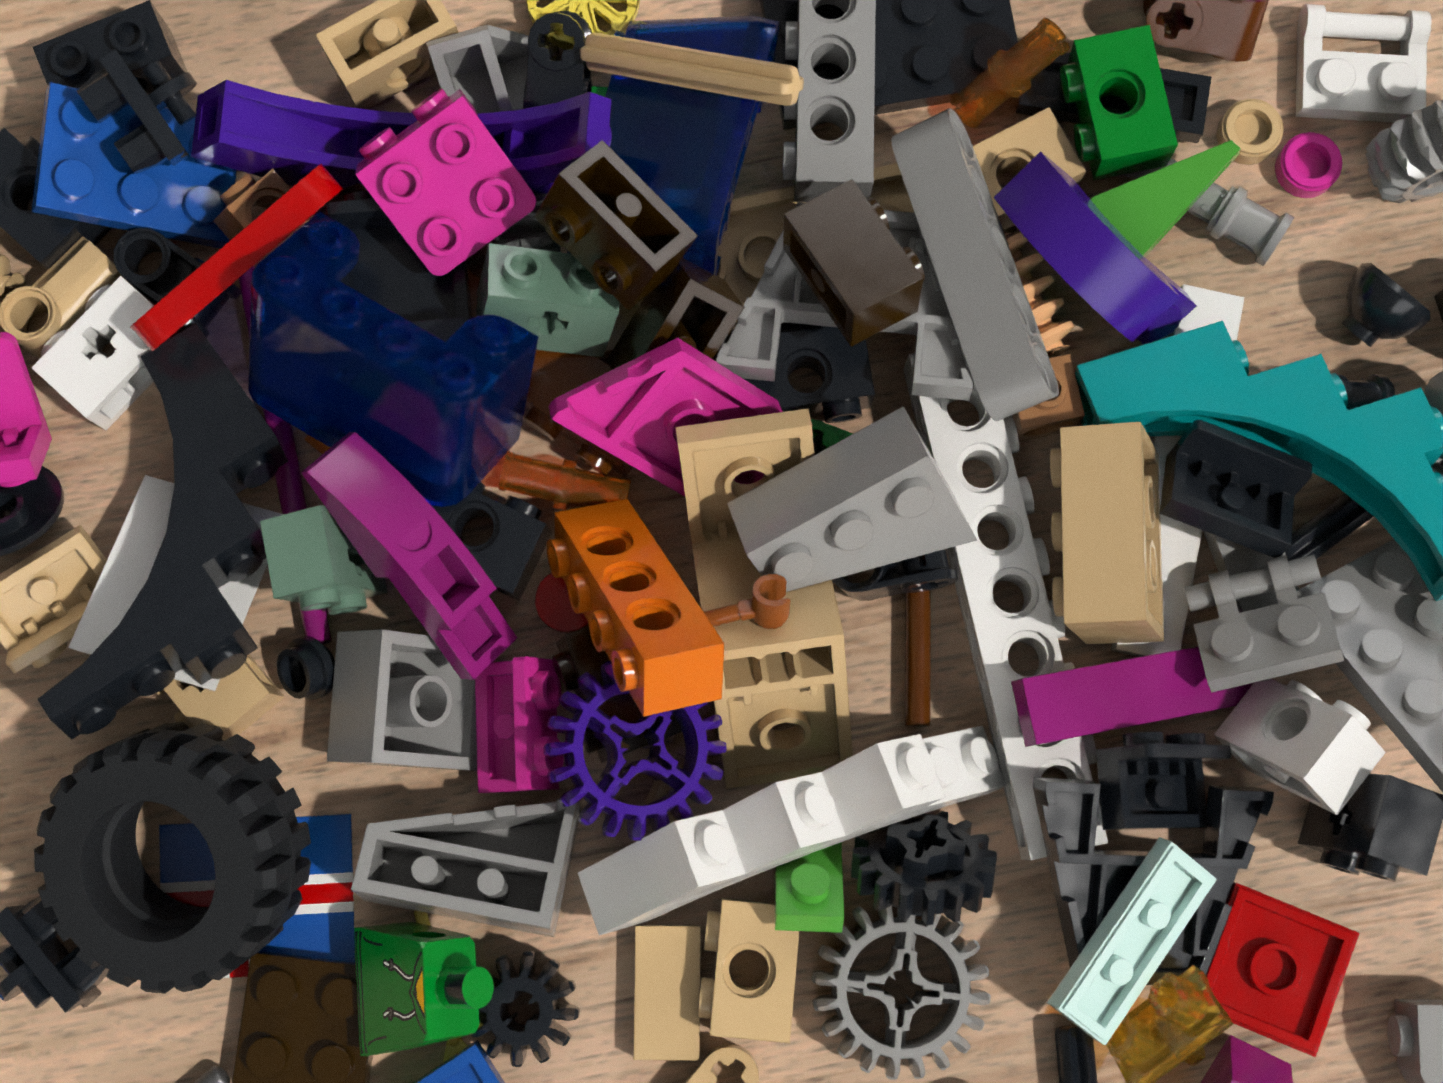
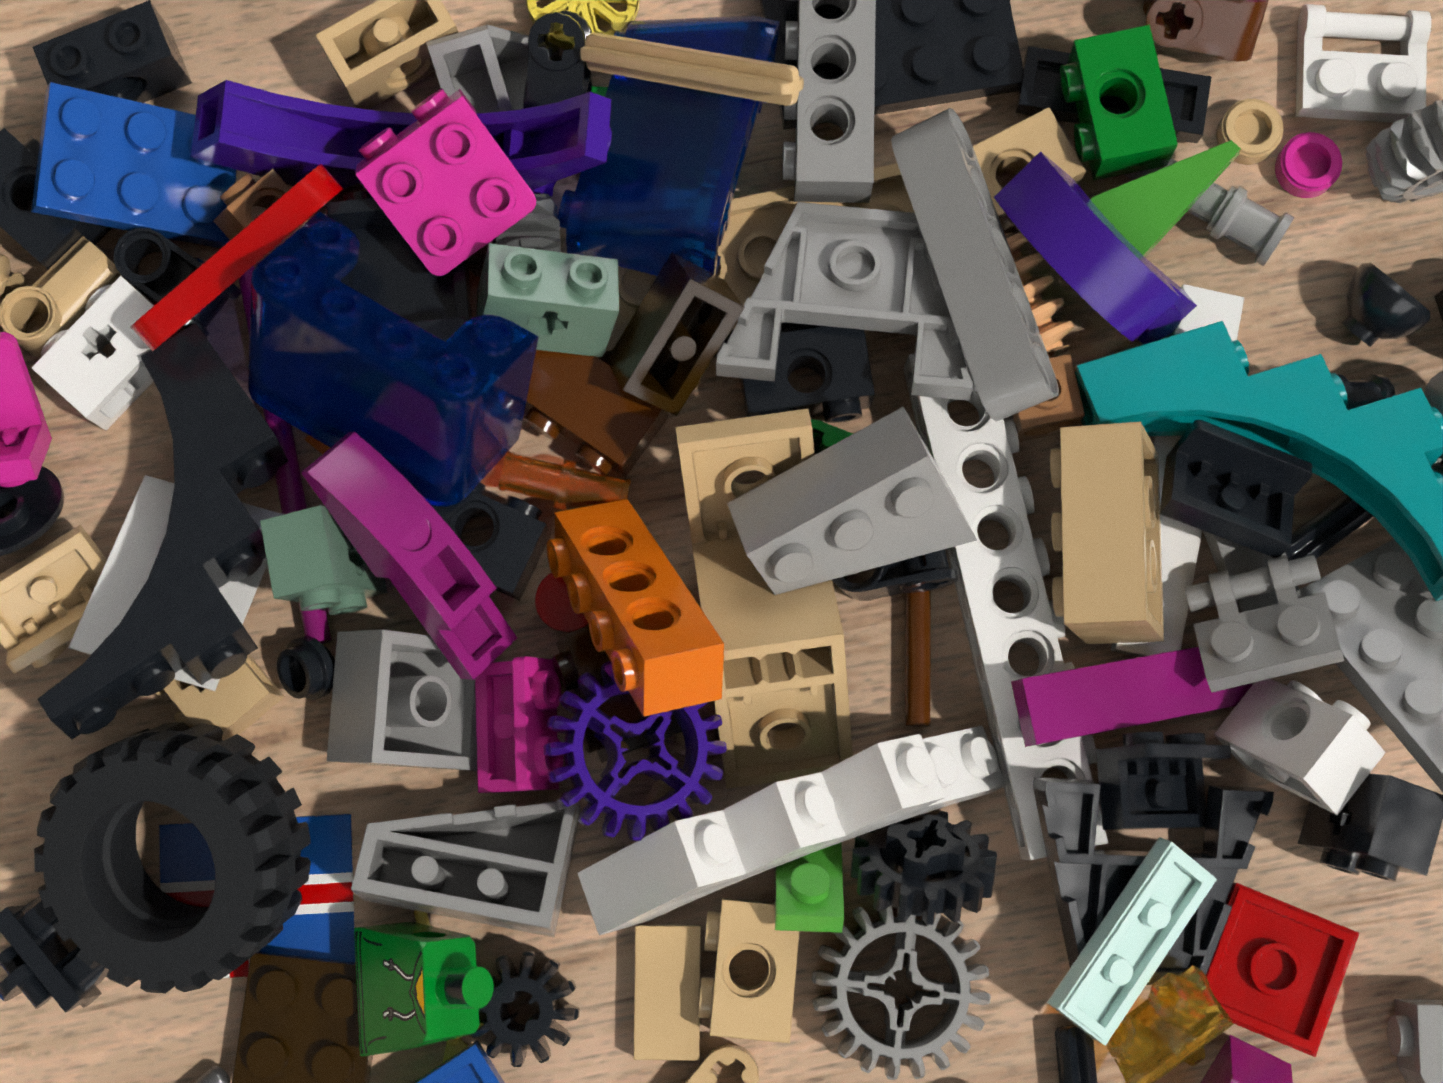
(117, 88): black hips -> none
(614, 225): dark brown brick -> none
(642, 402): dark pink wing -> none
(764, 607): dark orange hand -> none
(853, 261): dark brown brick -> none
(1010, 73): clear orange pin -> none

